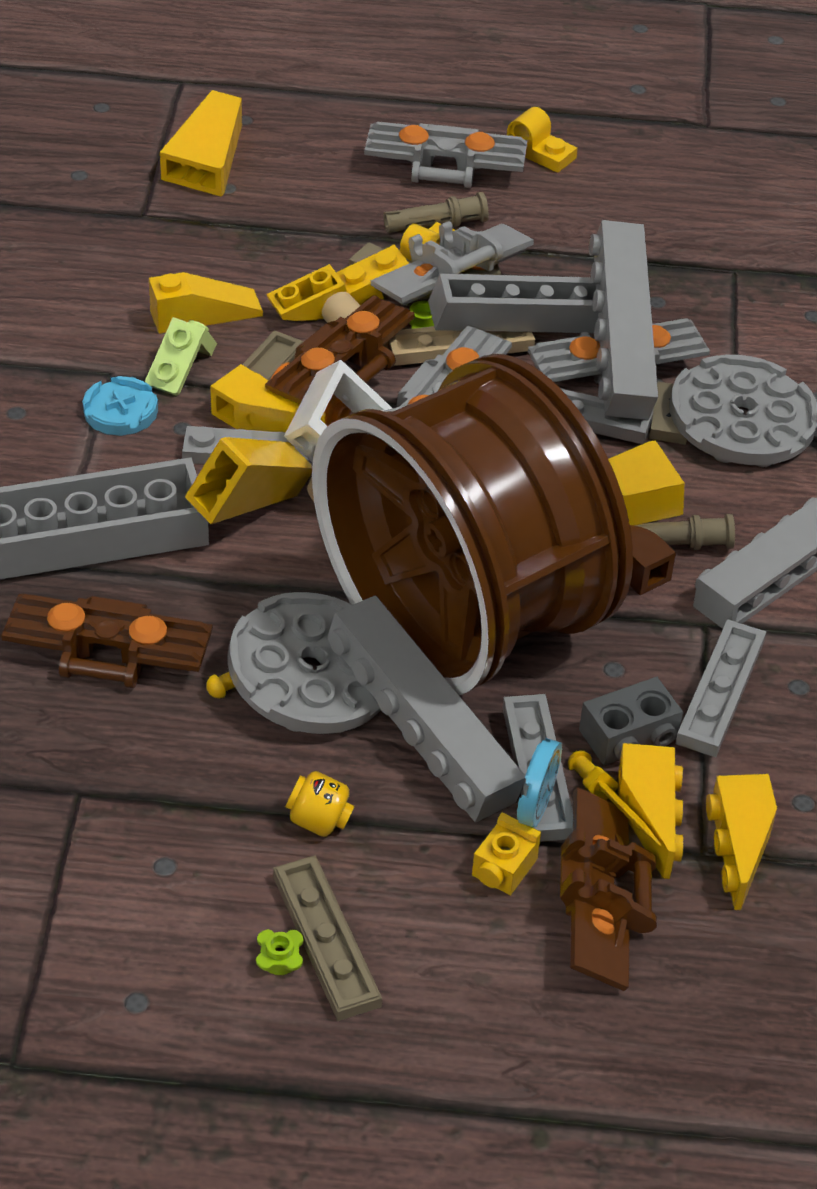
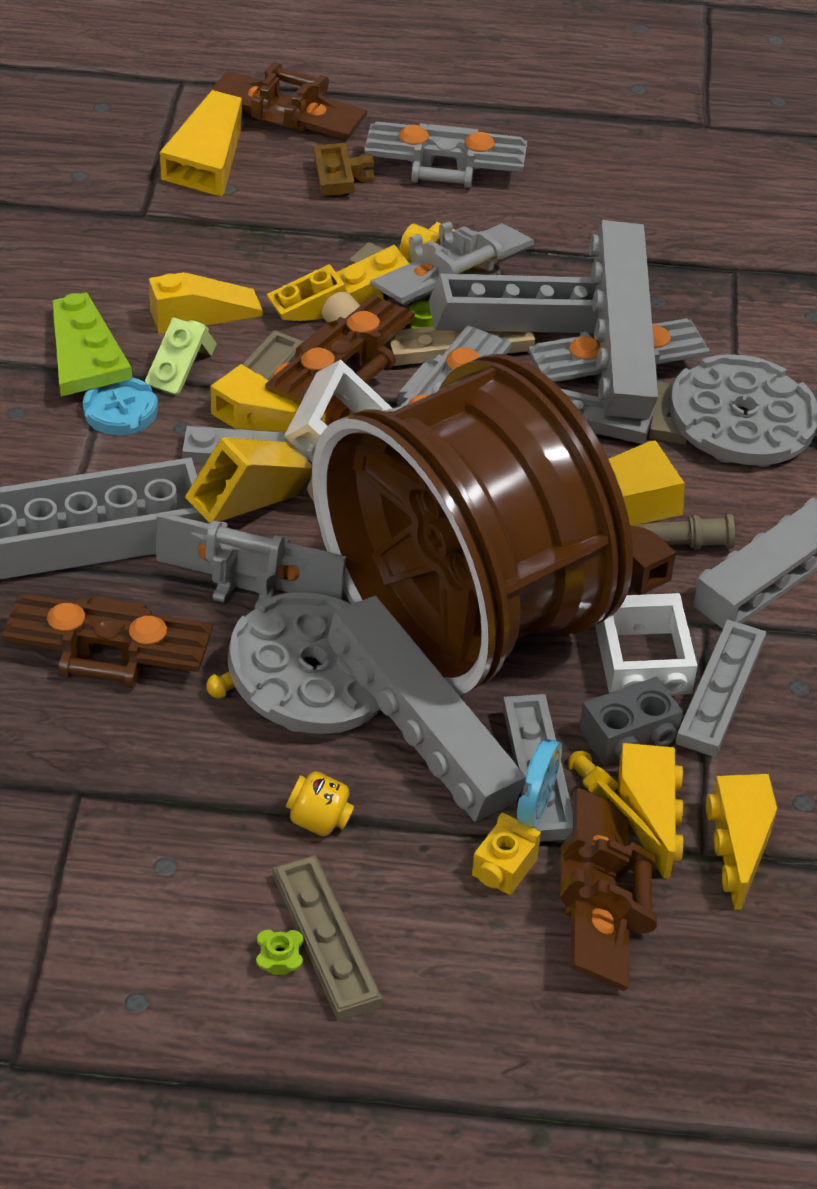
(85, 347): none -> lime wing
(247, 559): none -> light grey piece
(303, 111): none -> reddish brown piece
(337, 170): none -> pearl gold plate
(451, 210): dark tan pin -> none
(542, 147): yellow plate -> none
(648, 616): none -> white window

